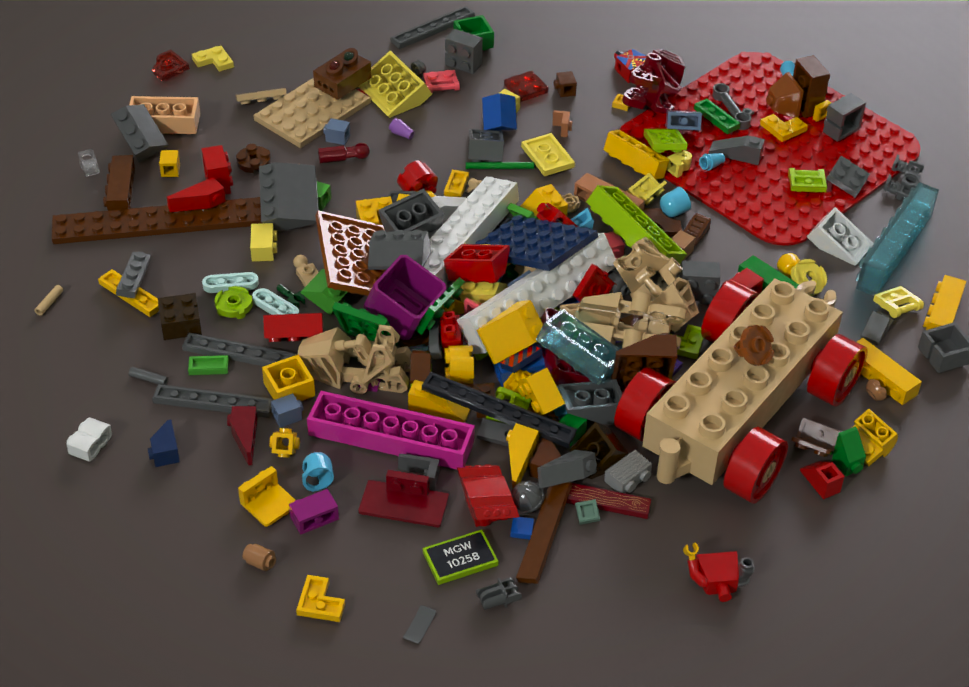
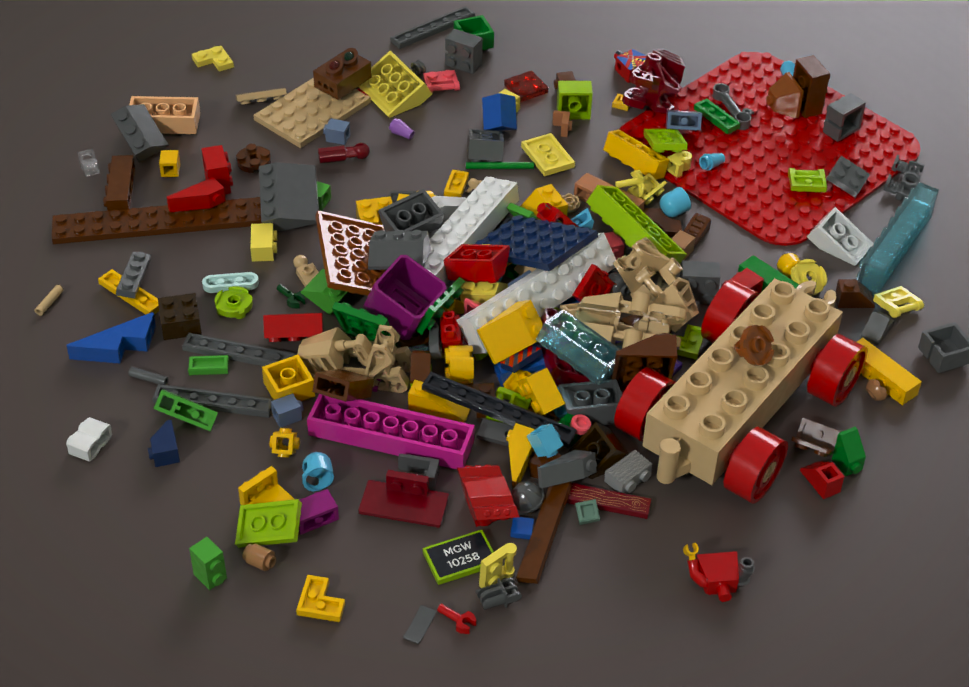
(111, 343): none -> blue slope
(169, 65): clear red plate -> none
(185, 410): none -> bright green slope
(208, 563): none -> bright green brick
(243, 428): dark red slope -> none
(268, 523): none -> lime plate
(273, 303): light aqua plate -> none
(343, 385): none -> reddish brown brick
(418, 177): red brick -> none
(459, 619): none -> red bar
(492, 568): none -> light yellow plate
(545, 441): none -> medium azure brick
(575, 98): none -> lime brick
(581, 423): none -> coral tile
(637, 179): none -> light yellow plant
(744, 148): dark grey slope -> none
(783, 130): yellow plate -> none
(820, 110): yellow tile -> none
(853, 294): none -> reddish brown slope
(875, 435): yellow brick -> none
(945, 302): yellow brick -> none

